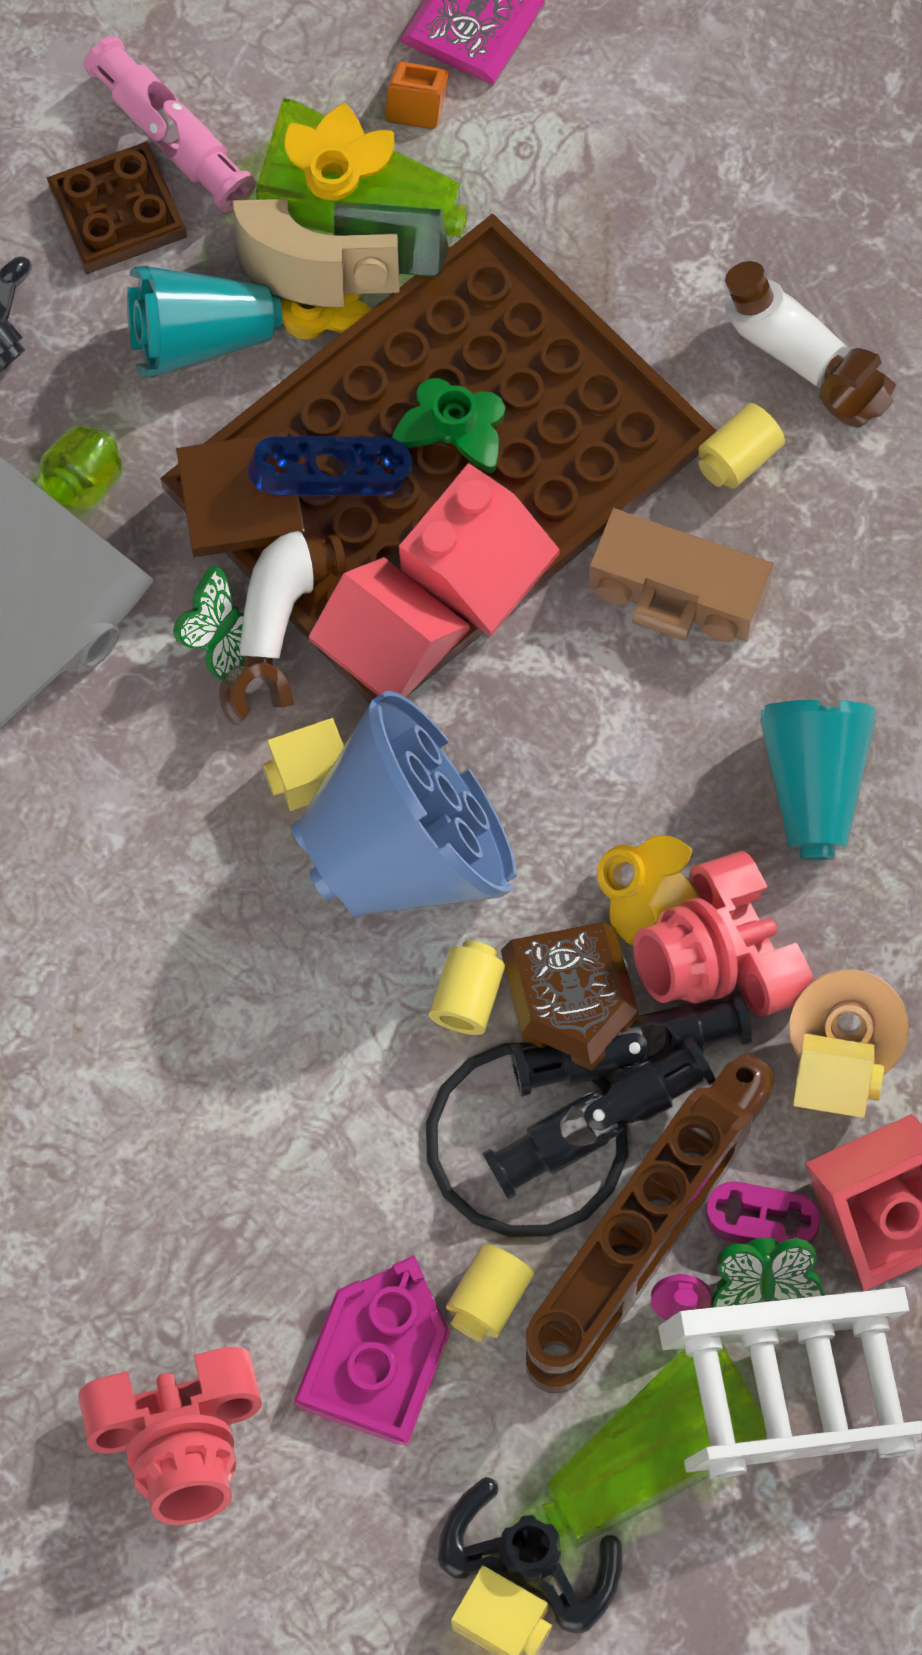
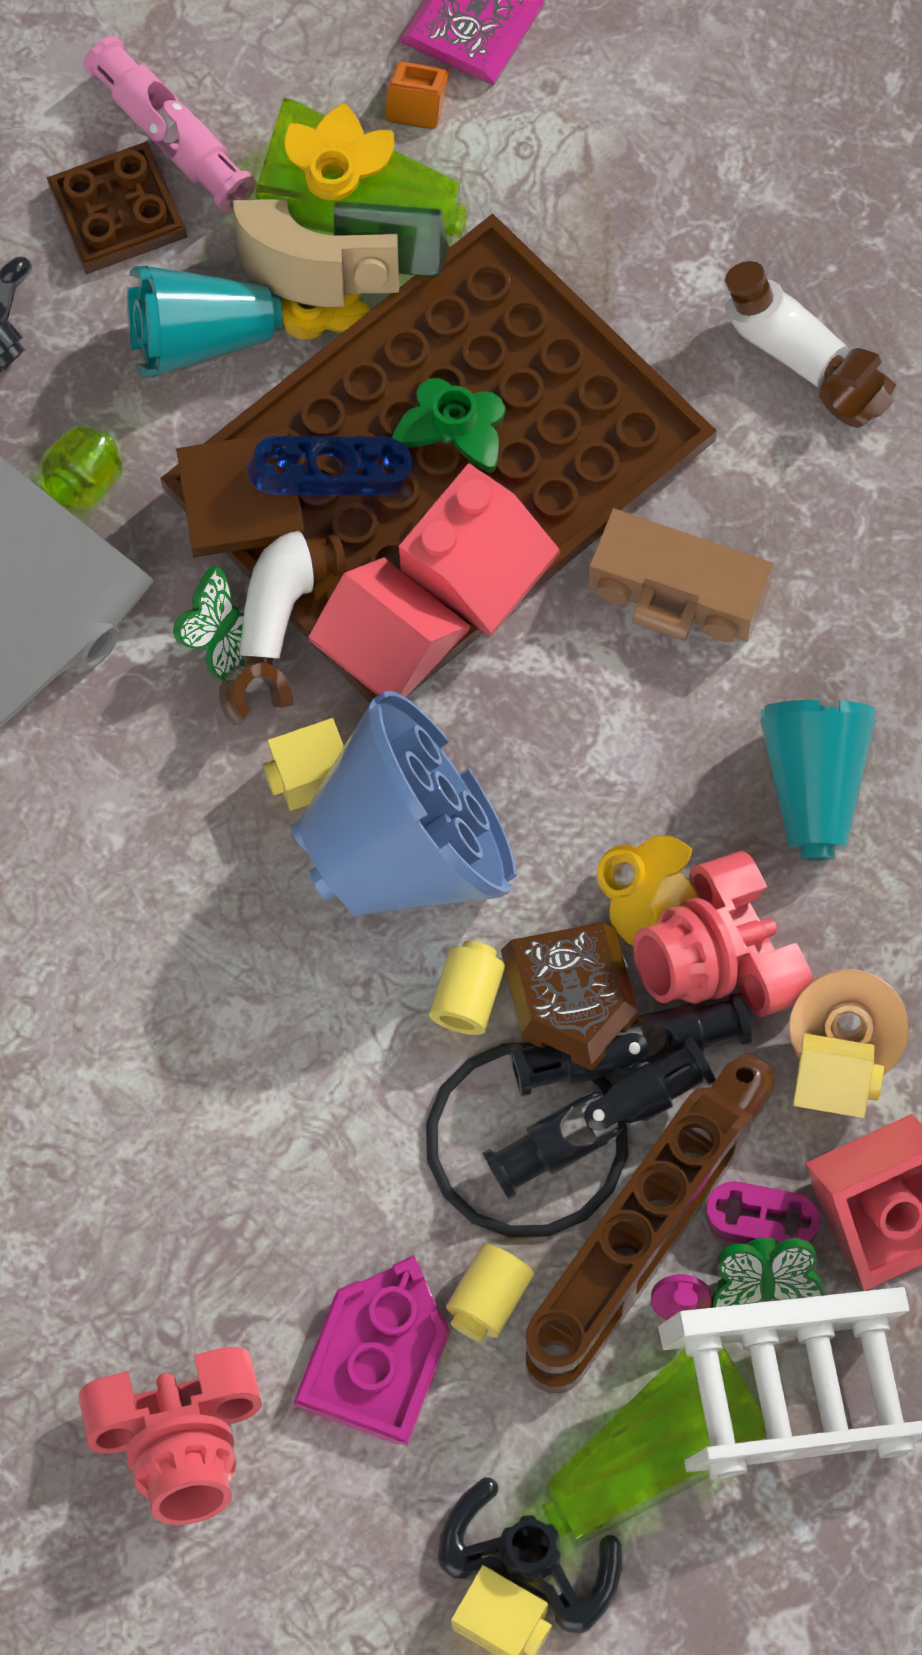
(740, 446): light yellow brick -> none

